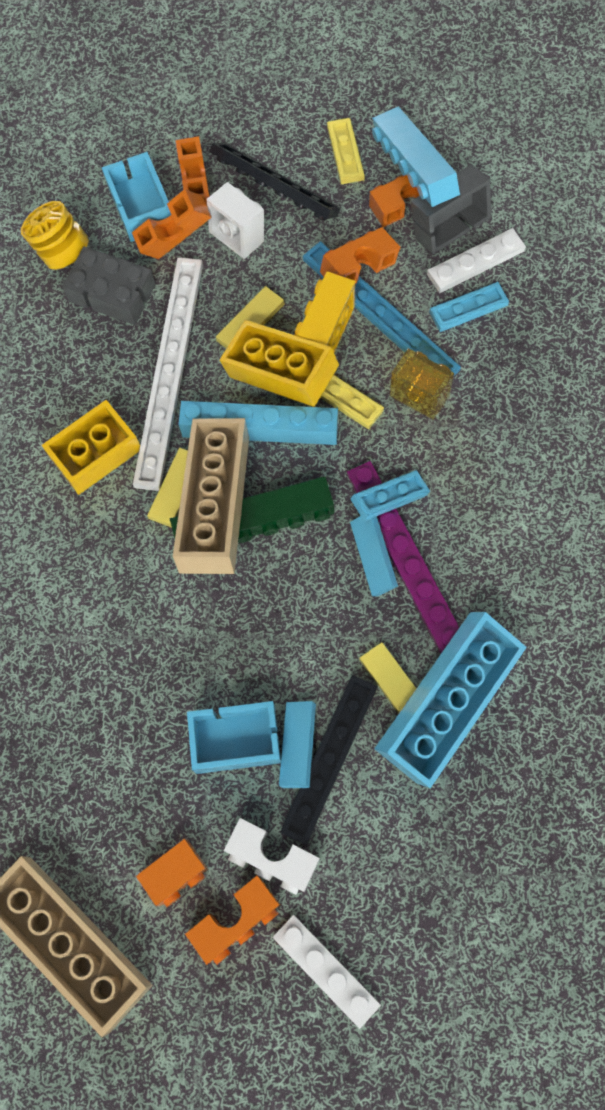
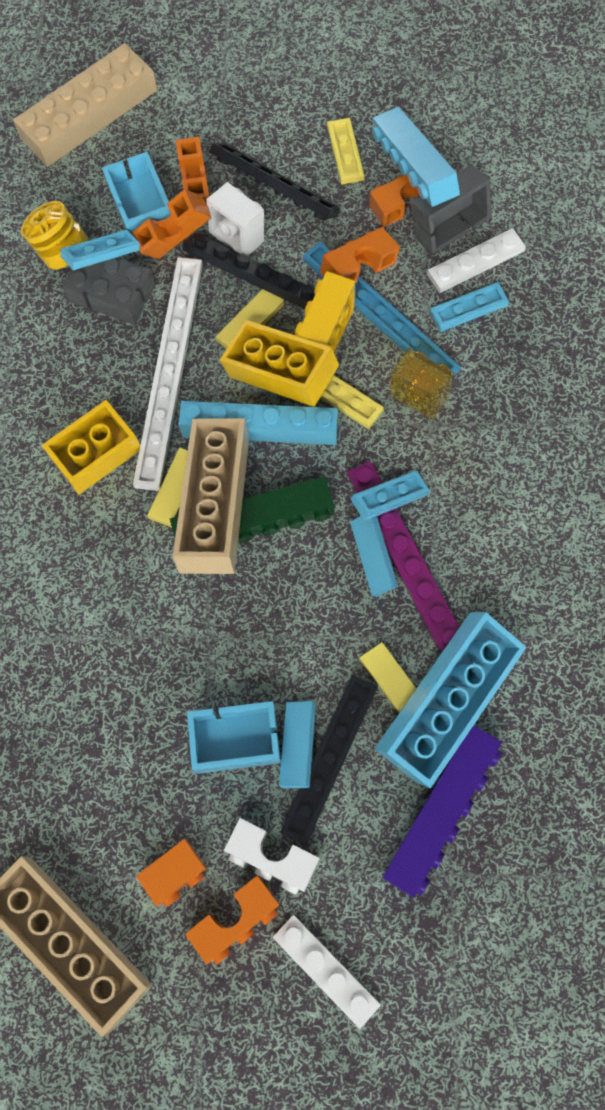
(85, 104): none -> tan brick
(99, 249): none -> medium azure tile
(249, 270): none -> black plate
(441, 812): none -> dark purple brick

